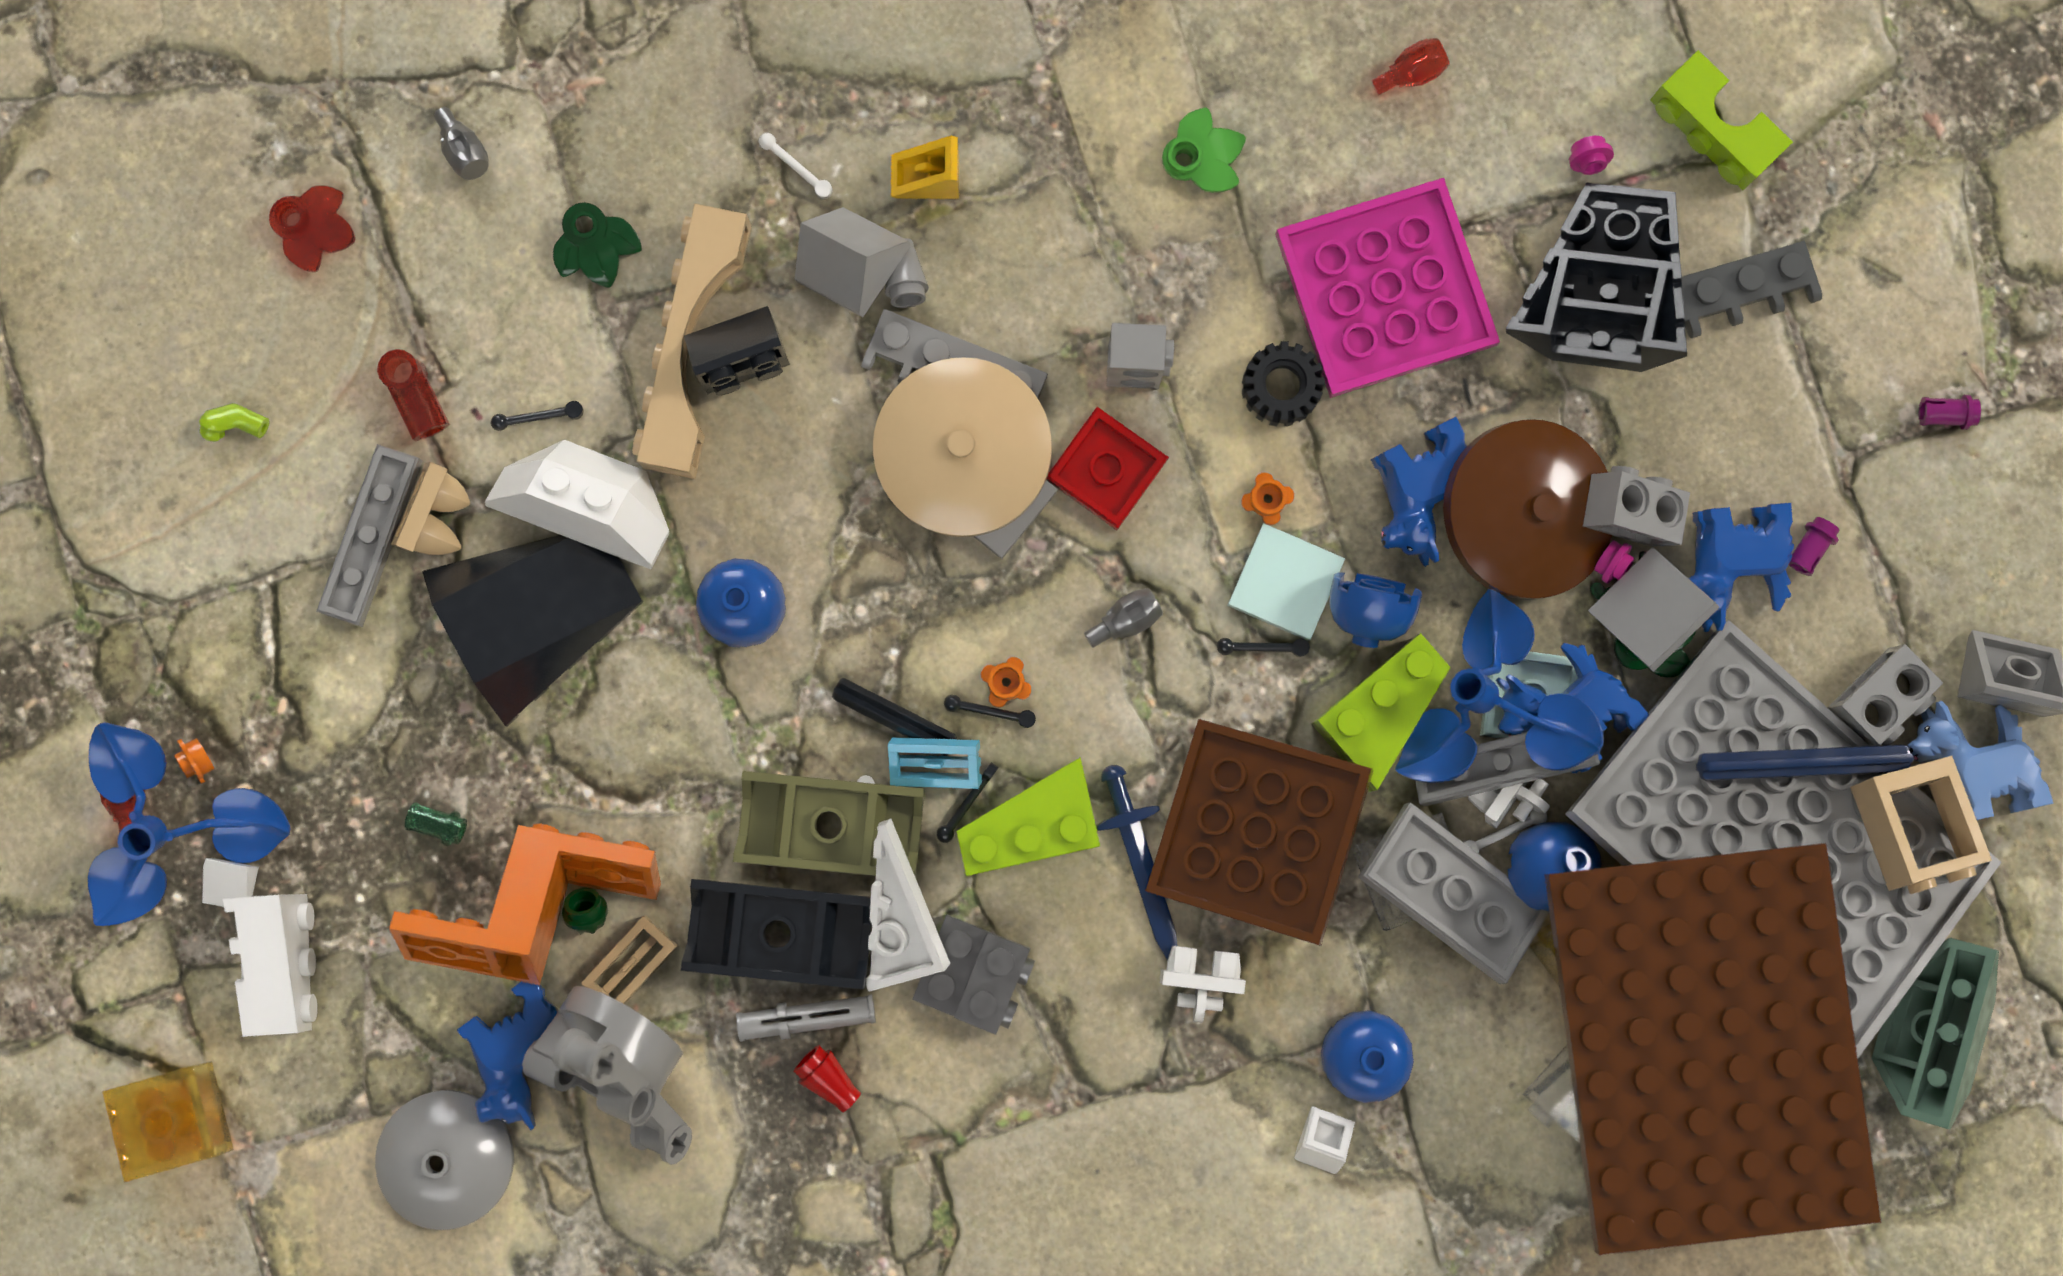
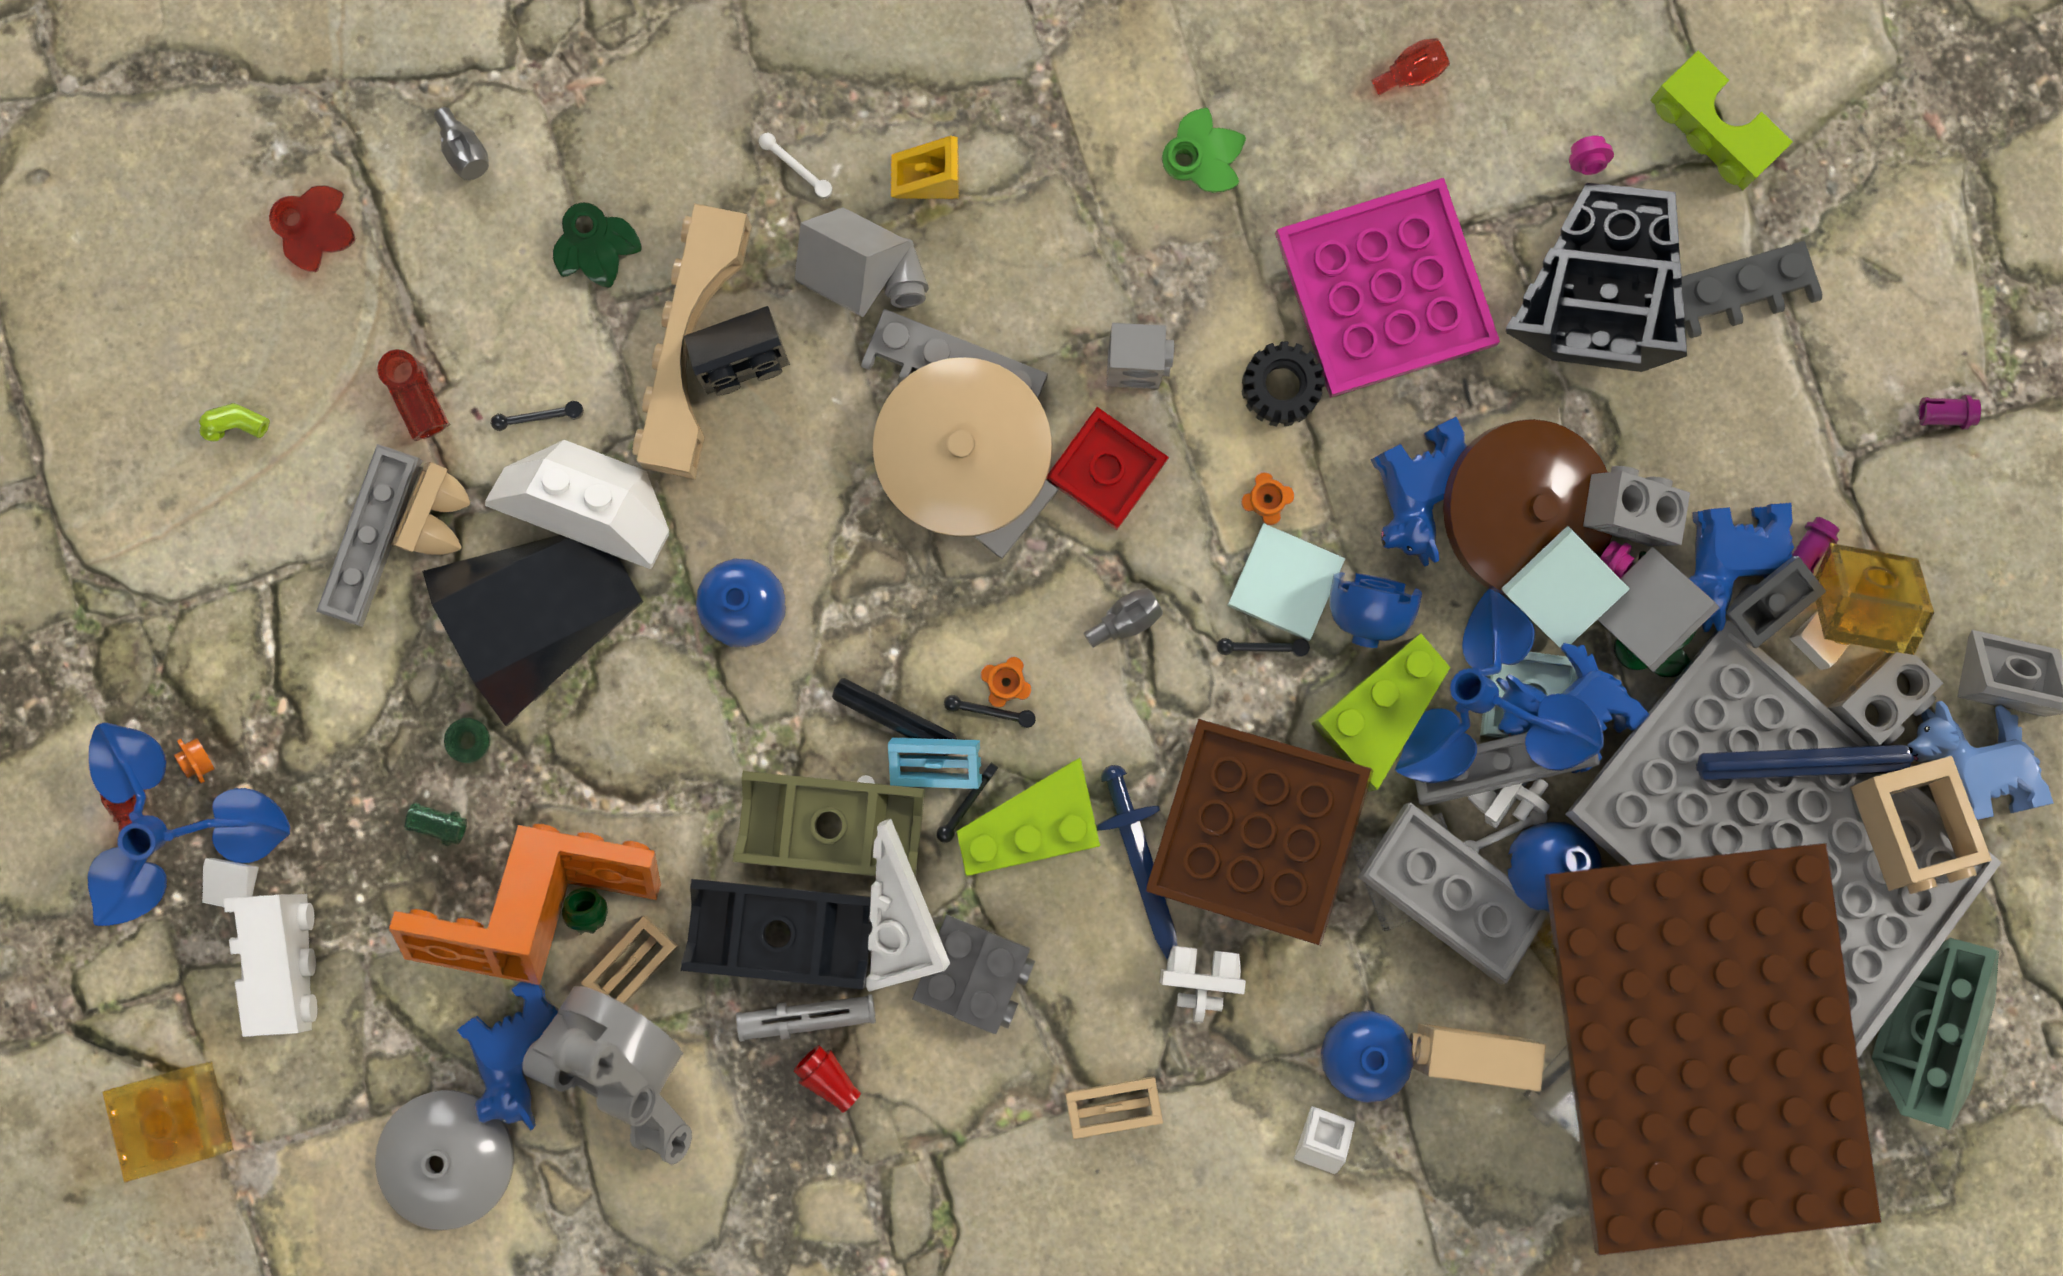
(453, 738): none -> clear green plate
(1117, 1125): none -> tan tile
(1478, 1057): none -> tan window
(1565, 588): none -> light aqua tile
(1775, 601): none -> dark grey slope
(1811, 642): none -> slope
(1873, 599): none -> clear yellow brick

